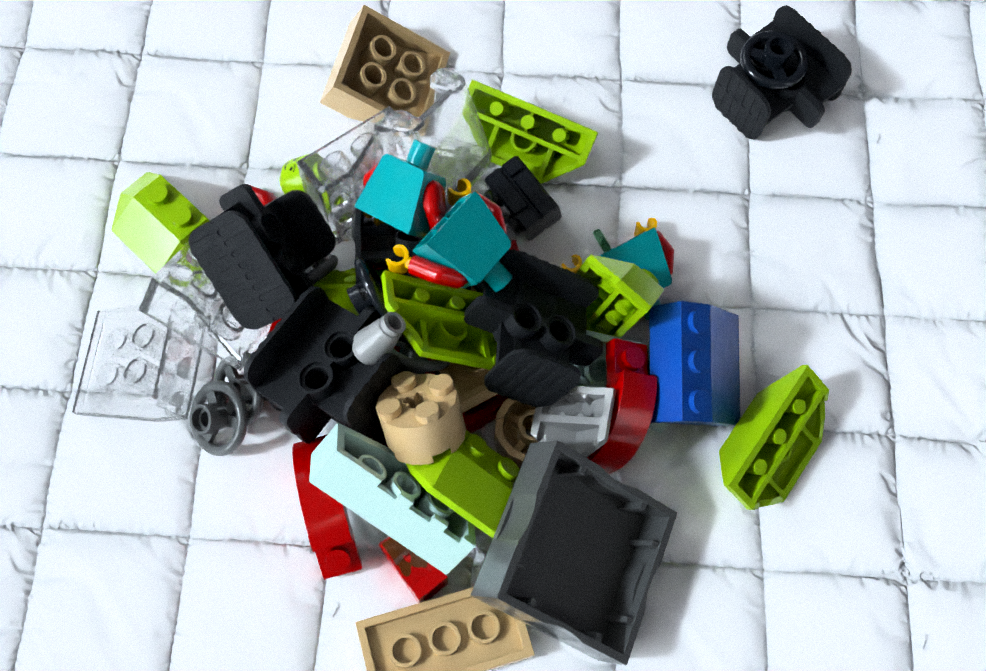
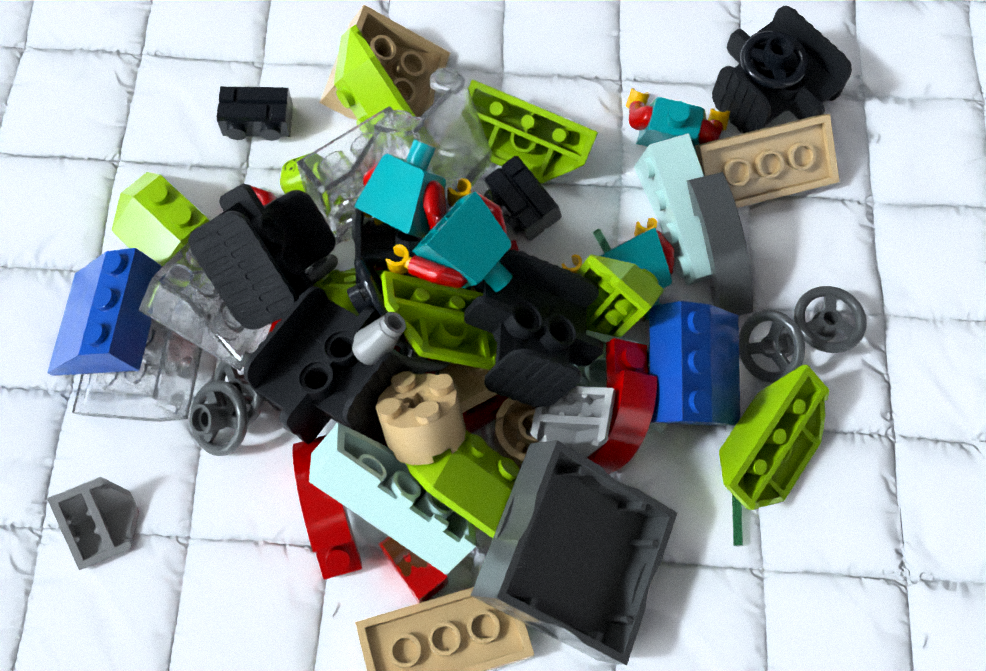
(95, 520): none -> light grey slope
(102, 316): none -> blue slope
(255, 112): none -> black brick
(362, 80): none -> lime wedge
(664, 177): none -> light aqua wedge
(671, 119): none -> torso
(724, 243): none -> dark grey slope
(737, 522): none -> clear green piece
(774, 160): none -> tan plate
(787, 343): none -> dark grey piece
(818, 332): none -> dark grey piece

